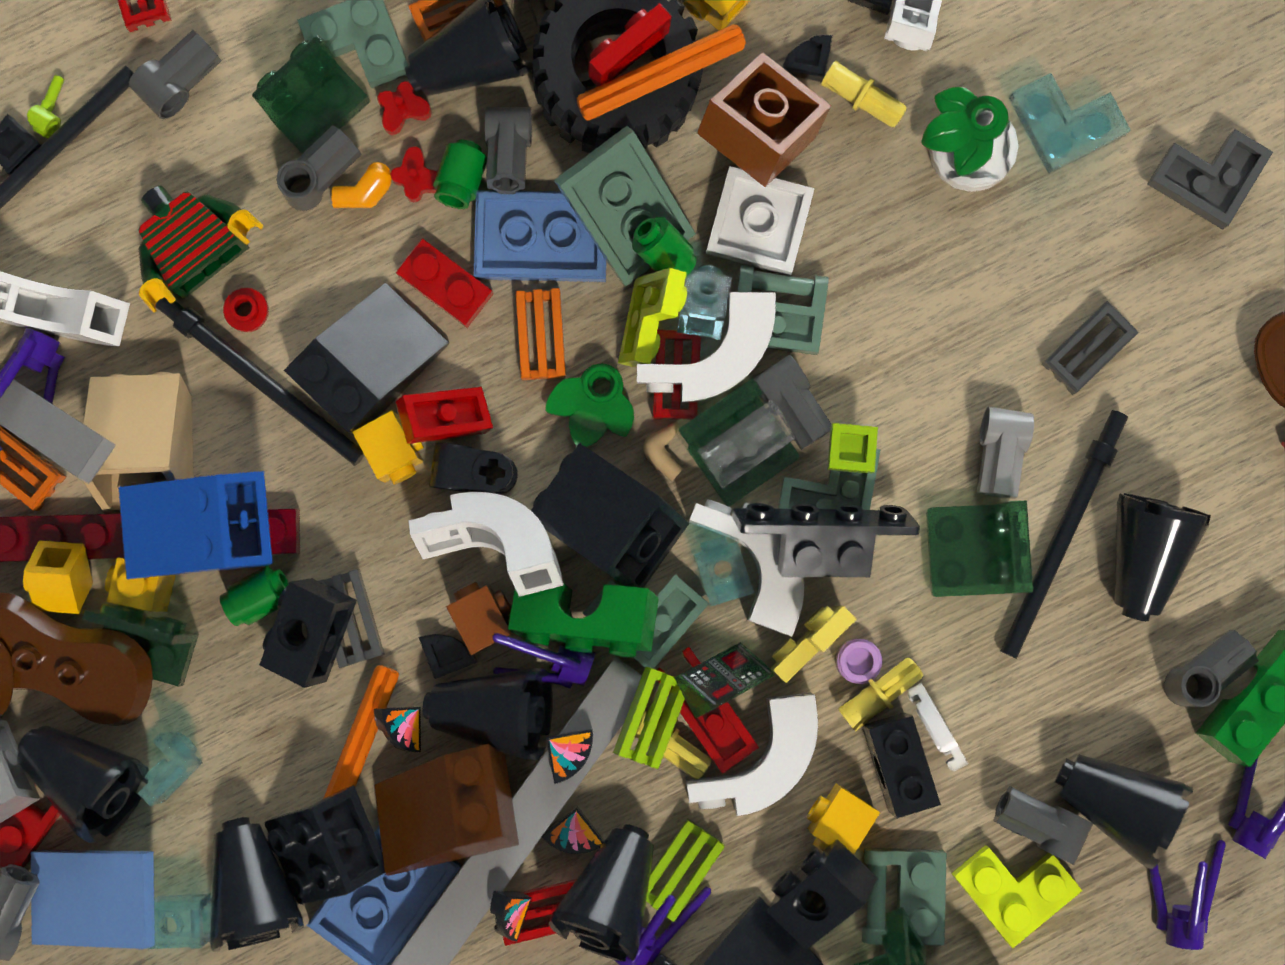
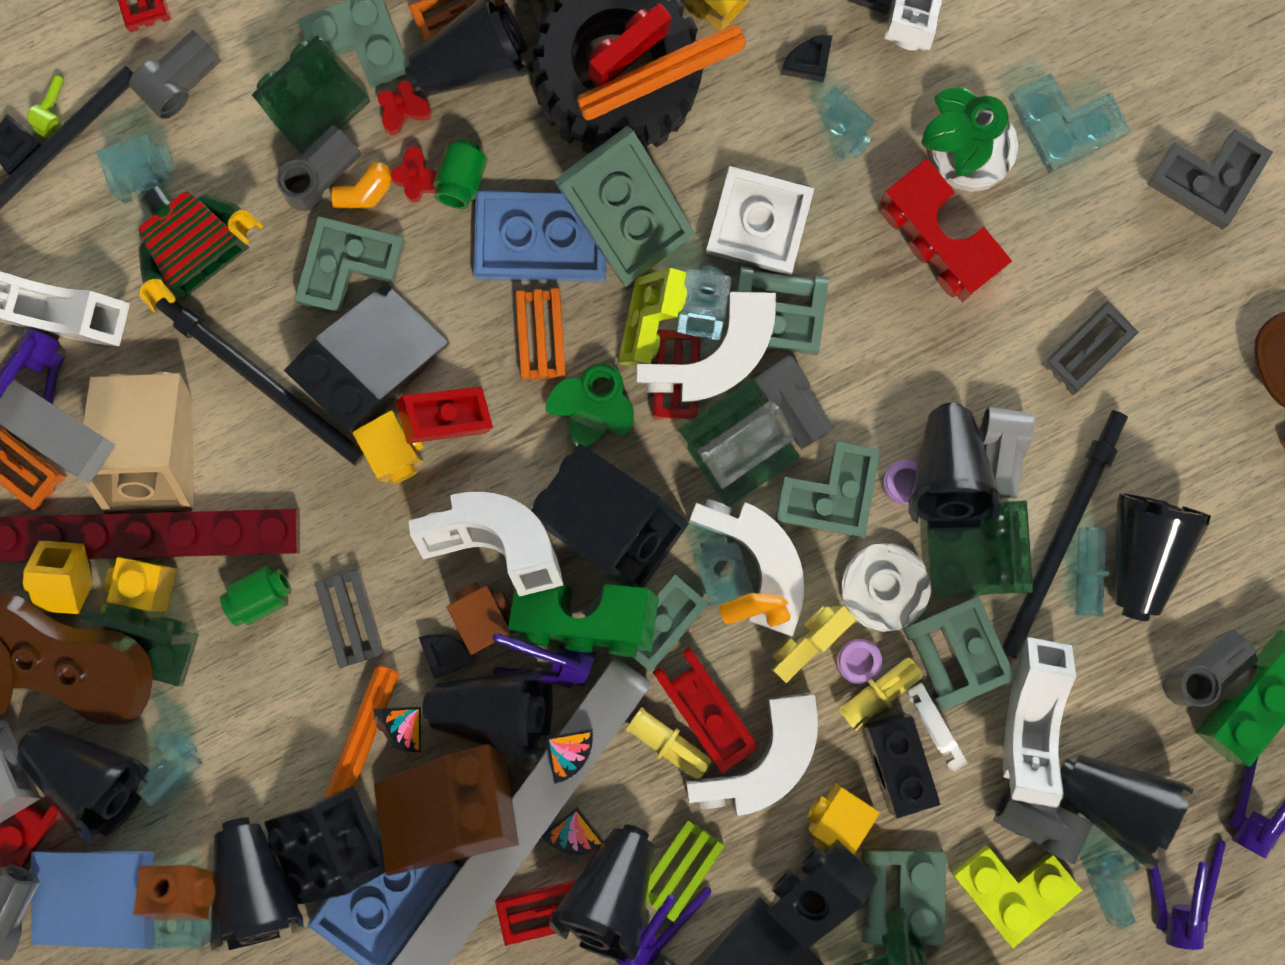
(135, 166): none -> clear light blue brick
(174, 892): none -> dark orange brick
(195, 525): blue slope -> none
(257, 315): red plate -> none
(326, 617): black brick -> none
(338, 252): none -> sand green plate
(444, 283): red plate -> none
(465, 469): black piece -> none
(507, 137): dark grey piece -> none
(509, 912): black tile -> none
(656, 453): tan animal -> none
(663, 246): green brick -> none
(665, 725): lime tile -> none
(722, 678): slope -> none
(754, 604): none -> light orange arm
(763, 119): dark orange brick -> none
(825, 540): black bracket -> none
(846, 117): none -> clear light blue bracket
(852, 448): lime plate -> none
(863, 94): light yellow axle -> none
(885, 587): none -> white tile
(898, 481): none -> lavender tile
(953, 474): none -> black cone
(961, 264): none -> red arch
(973, 647): none -> sand green plate
(1034, 721): none -> white arch
(1090, 571): none -> clear light blue axle
(1112, 894): none -> clear light blue bracket

